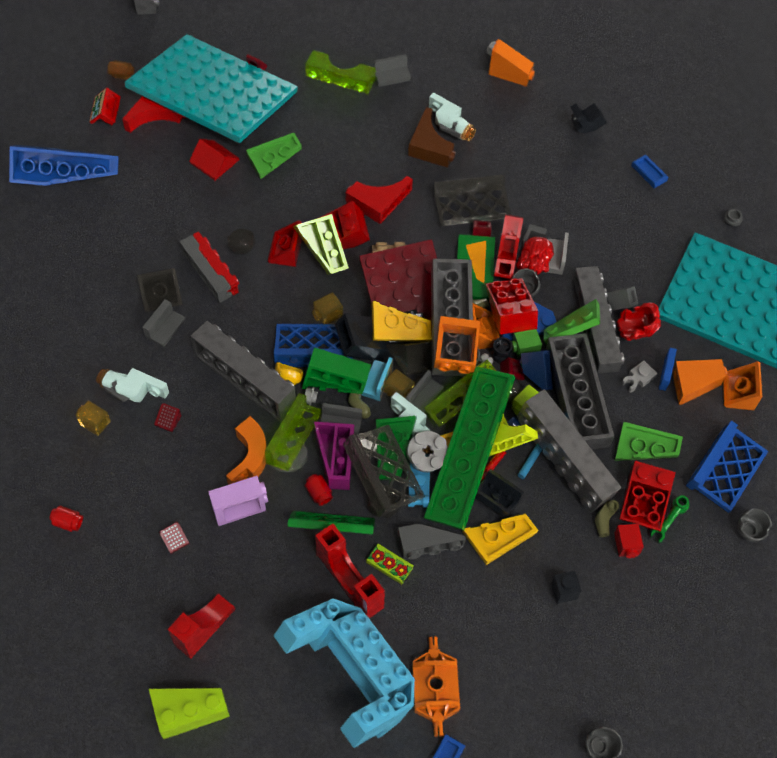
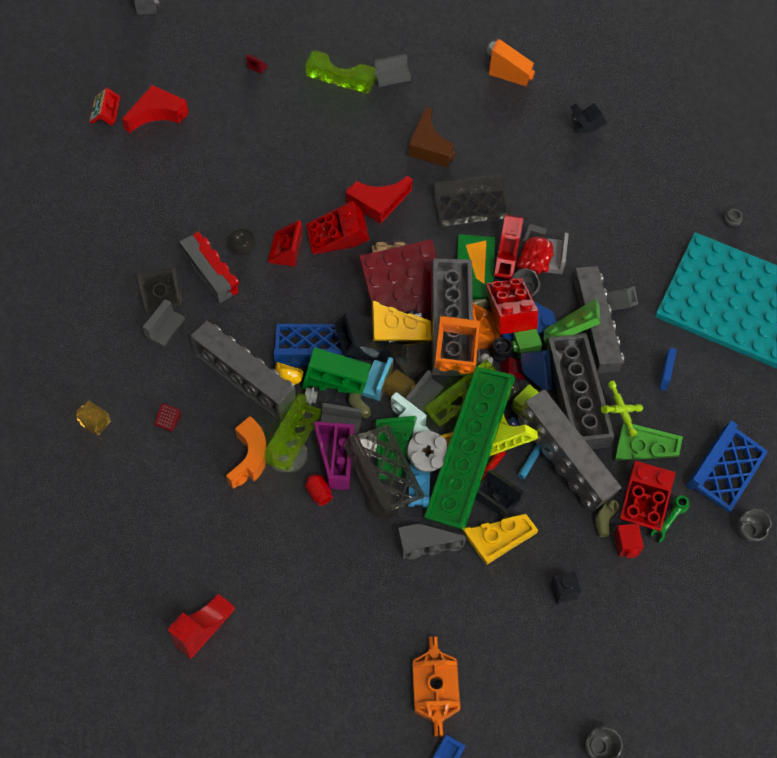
(56, 166): blue wedge -> none
(66, 518): red brick -> none
(120, 69): clear orange brick -> none
(131, 386): light aqua plate -> none
(173, 537): slope -> none
(187, 709): lime wedge -> none
(212, 87): teal plate -> none
(212, 158): red slope -> none
(238, 500): lavender window -> none
(273, 153): bright green wing -> none
(321, 521): green tile -> none
(324, 243): lime wedge -> none
(327, 309): clear yellow brick -> none
(363, 592): red arch -> none
(364, 657): medium azure wedge -> none
(389, 564): tile -> none
(449, 118): light aqua plate -> none
(481, 228): dark red slope -> none
(621, 408): none -> lime piece
(639, 323): red hair -> none
(641, 375): light grey plate -> none
(649, 171): blue tile -> none
(697, 378): orange slope -> none
(743, 387): orange slope -> none

